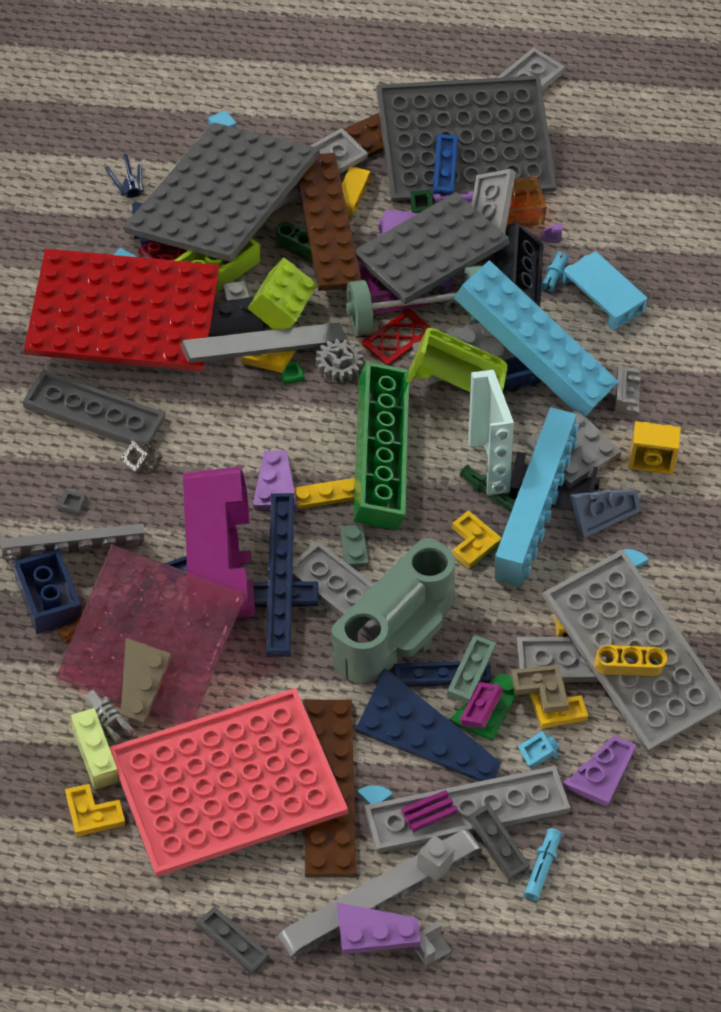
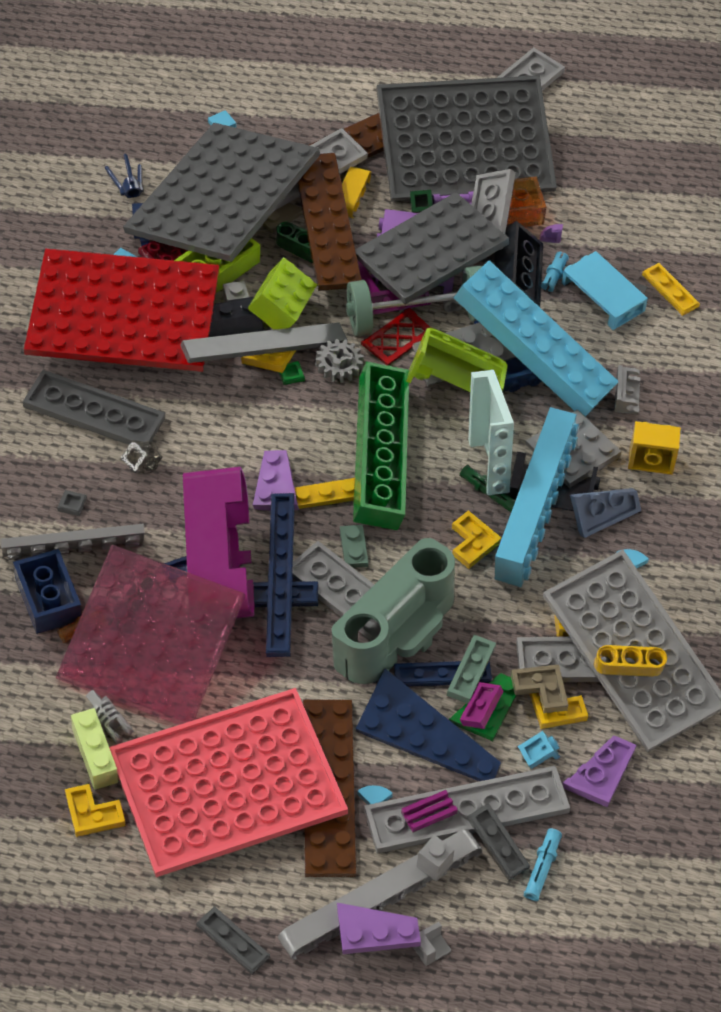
(141, 678): dark tan wing -> none
(445, 164): blue tile -> none
(670, 289): none -> yellow tile

